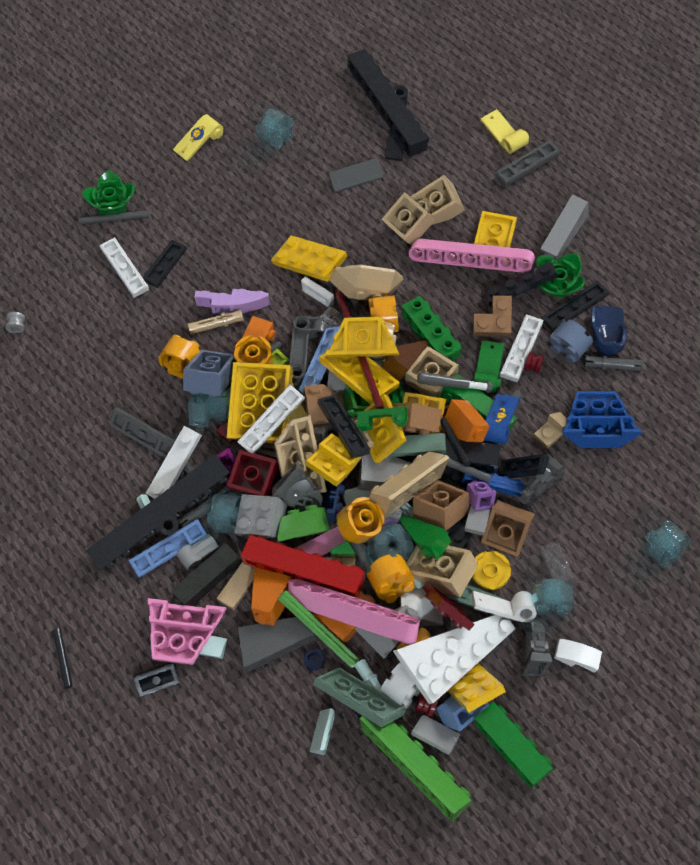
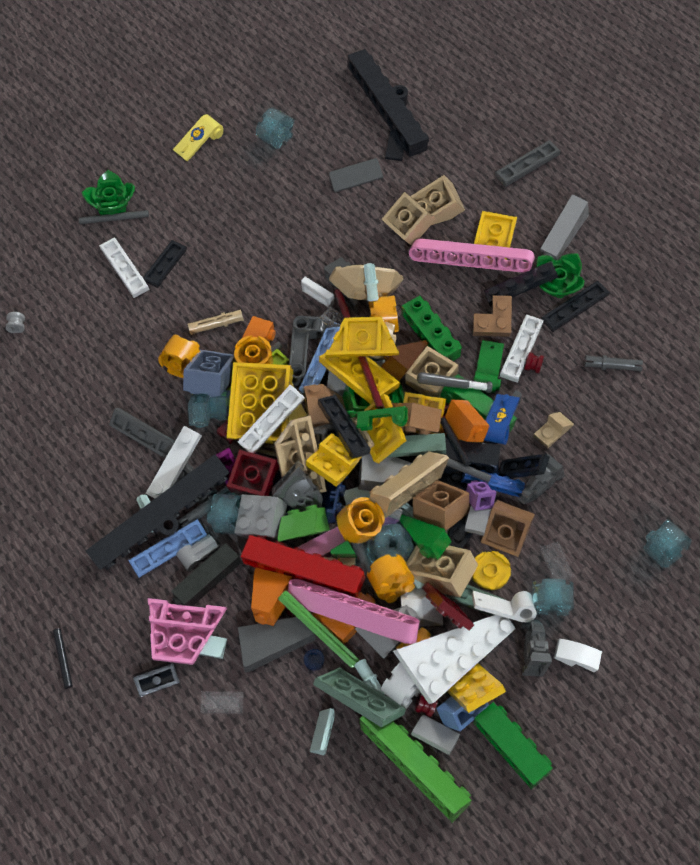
(222, 703): none -> clear tile
(237, 586): tan tile -> none
(239, 299): lavender slope -> none
(309, 258): yellow plate -> none
(371, 282): none -> light aqua axle
(504, 133): light yellow door -> none
(570, 340): sand blue brick -> none
(600, 421): blue wedge -> none
(608, 329): dark blue hair -> none

